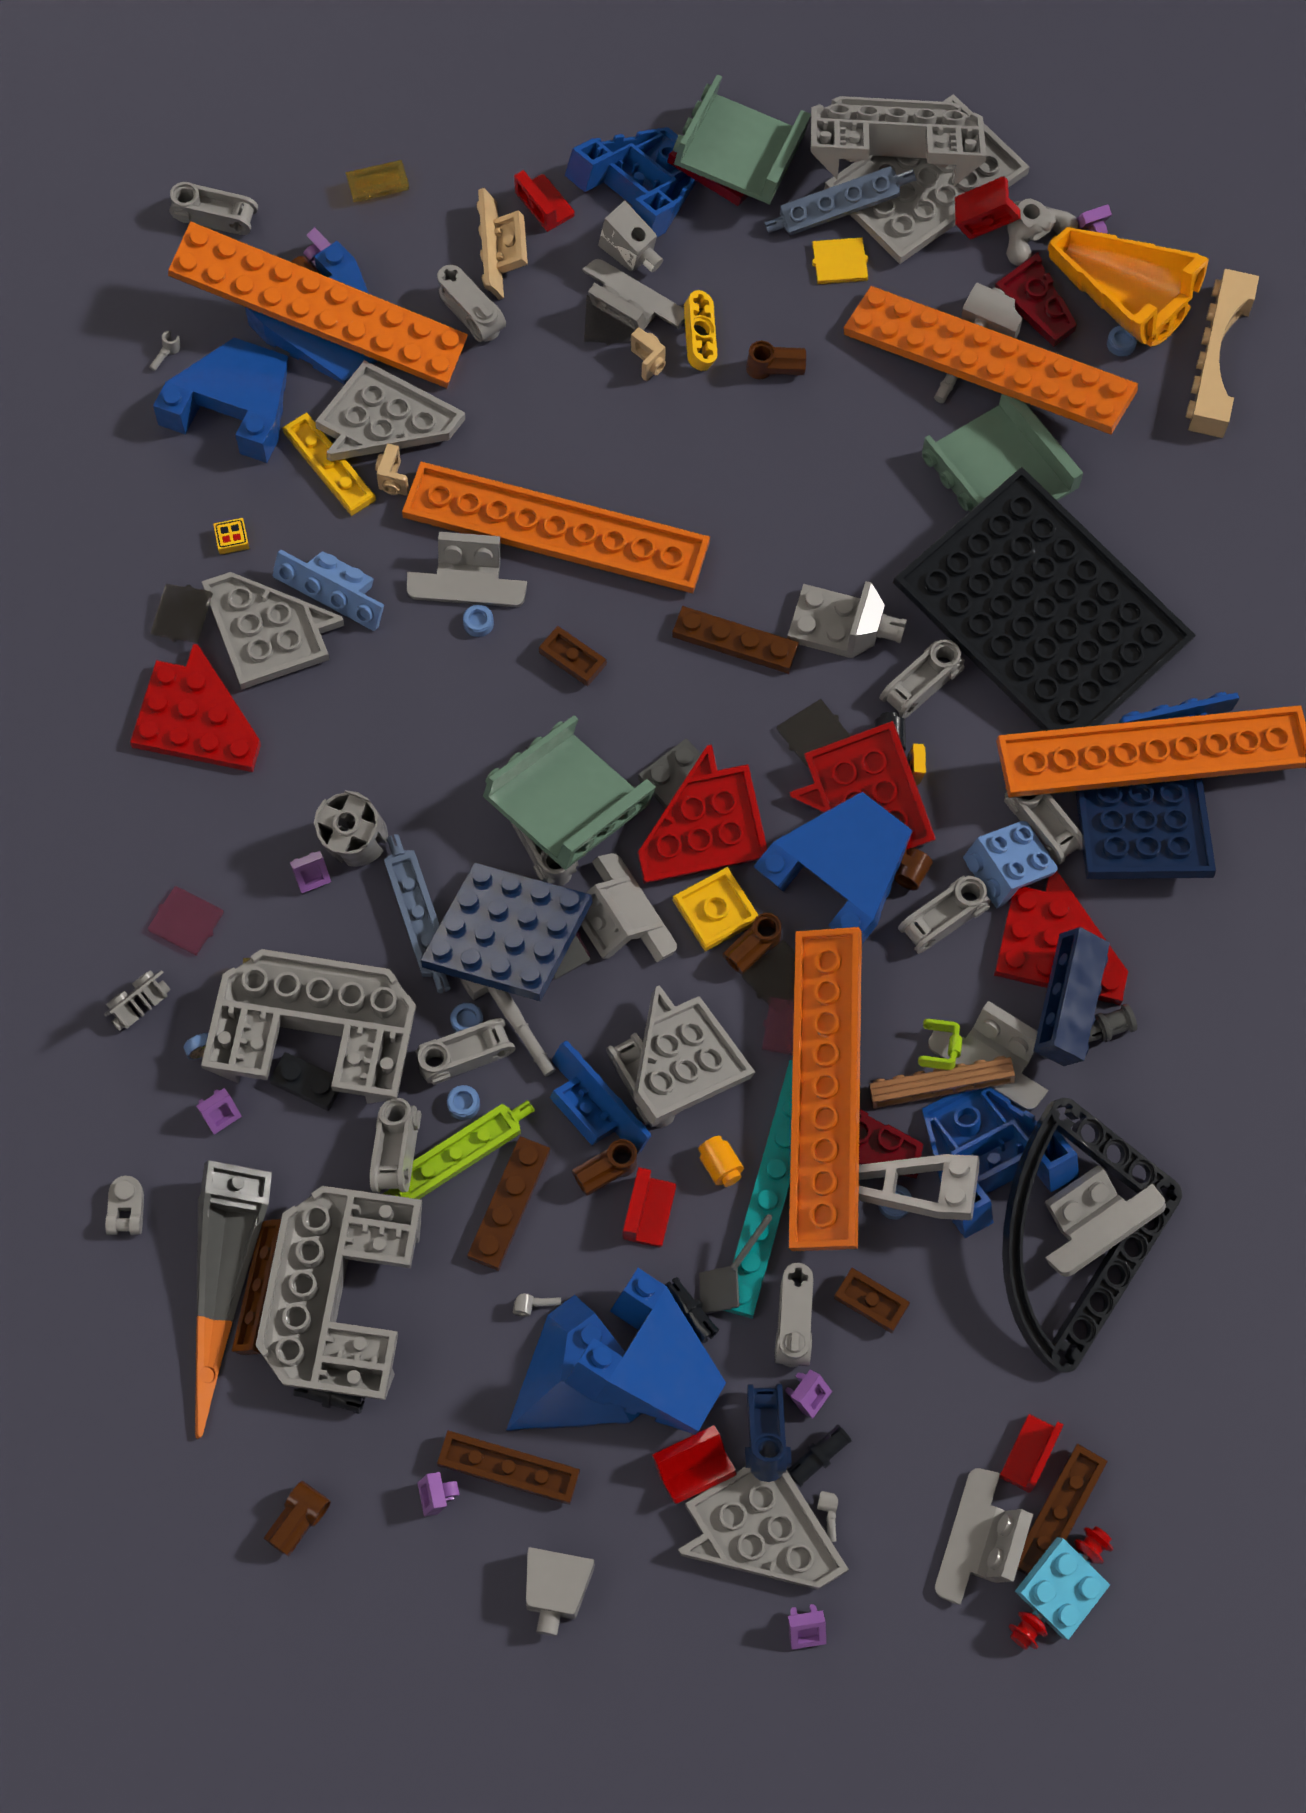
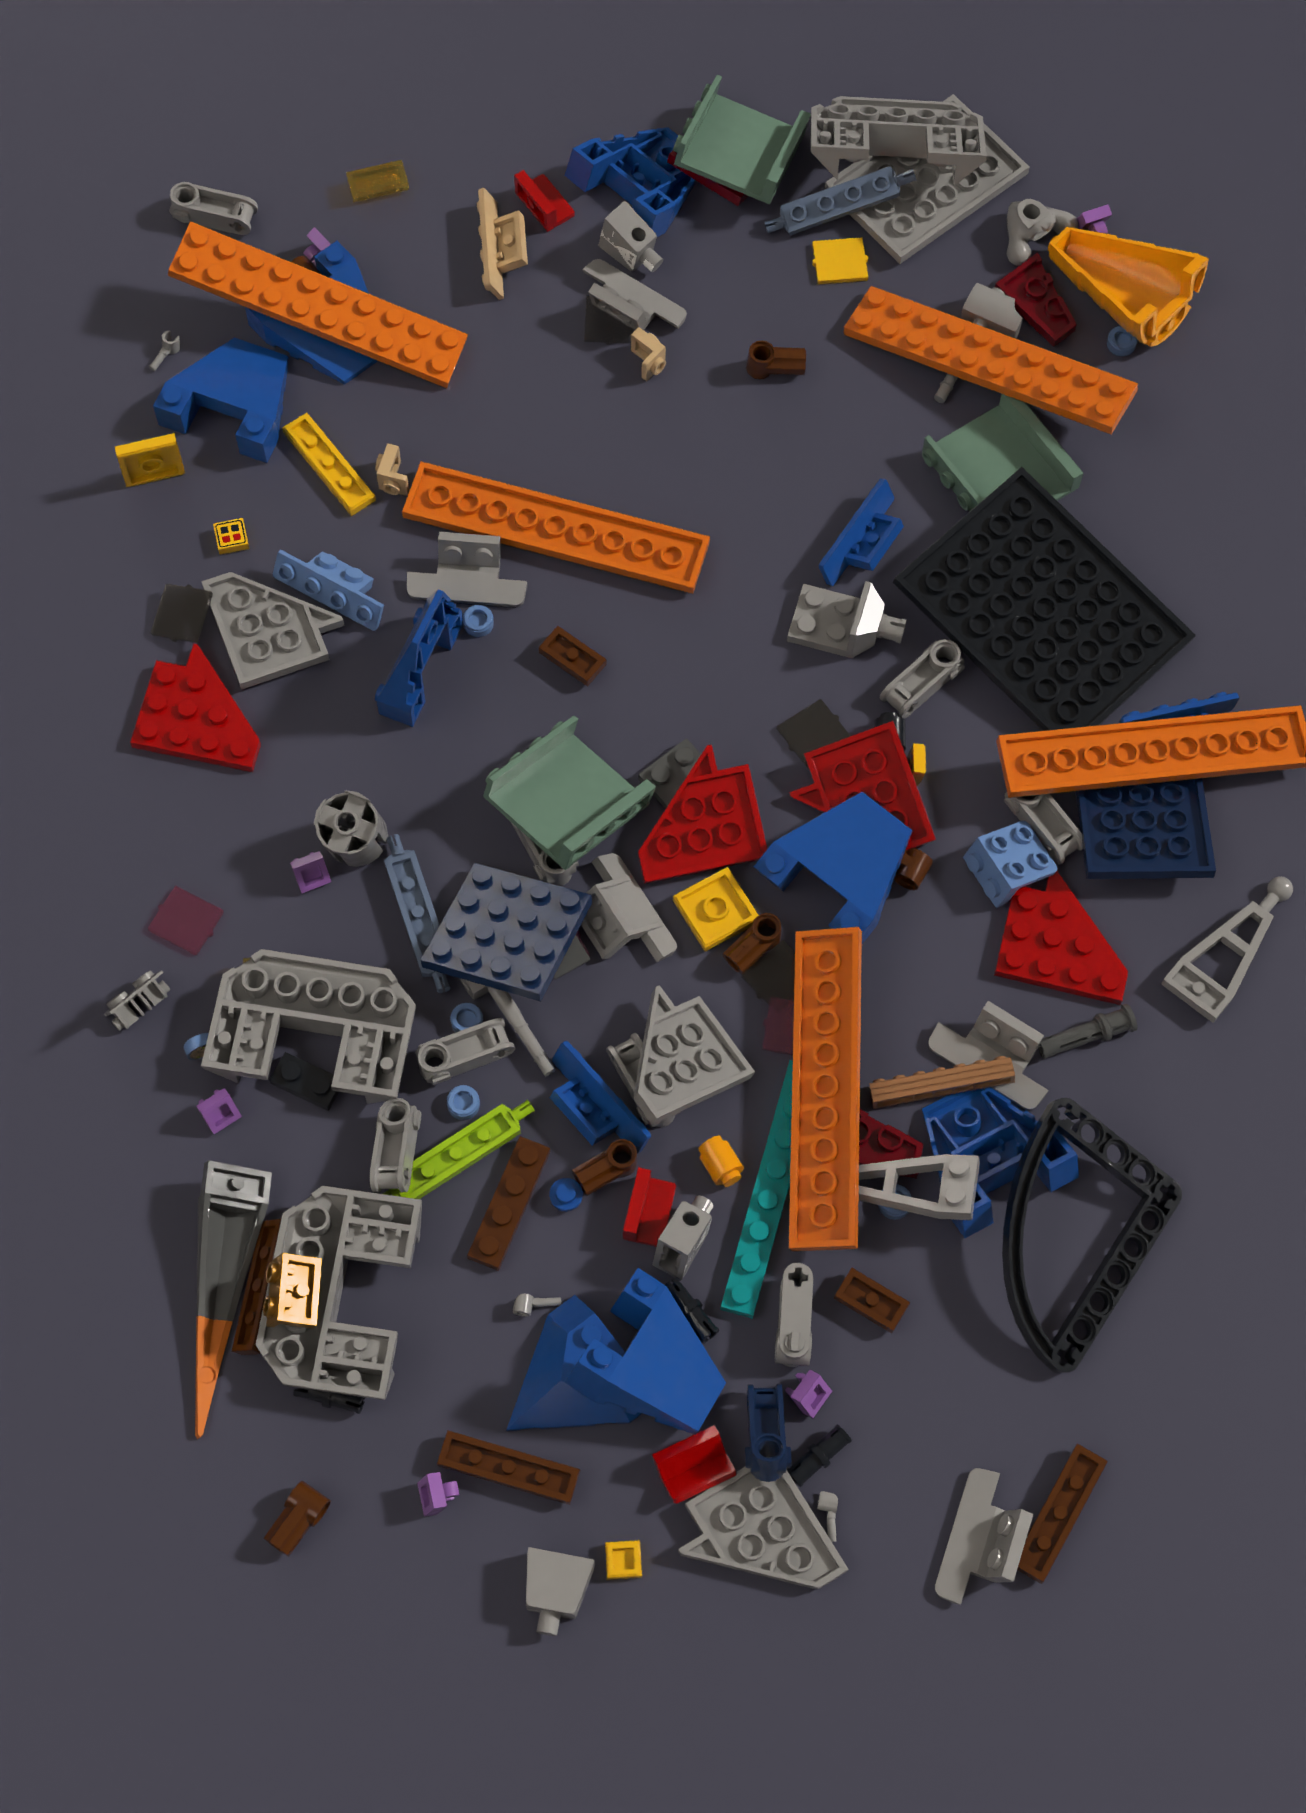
(125, 1195): light grey plate -> none
(150, 460): none -> yellow plate
(293, 1291): none -> bracket
(382, 410): light grey wing -> none
(403, 691): none -> blue wedge
(470, 304): light grey piece -> none
(566, 1194): none -> blue plate
(623, 1560): none -> yellow tile
(683, 1237): none -> light grey torso
(694, 340): yellow beam -> none
(720, 1286): dark grey piece -> none
(735, 639): reddish brown plate -> none
(807, 1628): medium lavender tile -> none
(864, 537): none -> blue bracket
(945, 913): light grey piece -> none
(954, 1047): lime piece -> none
(985, 208): red panel -> none
(1030, 1453): red panel -> none
(1062, 1588): medium azure plate -> none
(1072, 997): dark blue brick -> none
(1096, 1218): light grey plate -> none
(1198, 988): none -> light grey plate
(1212, 405): tan arch -> none

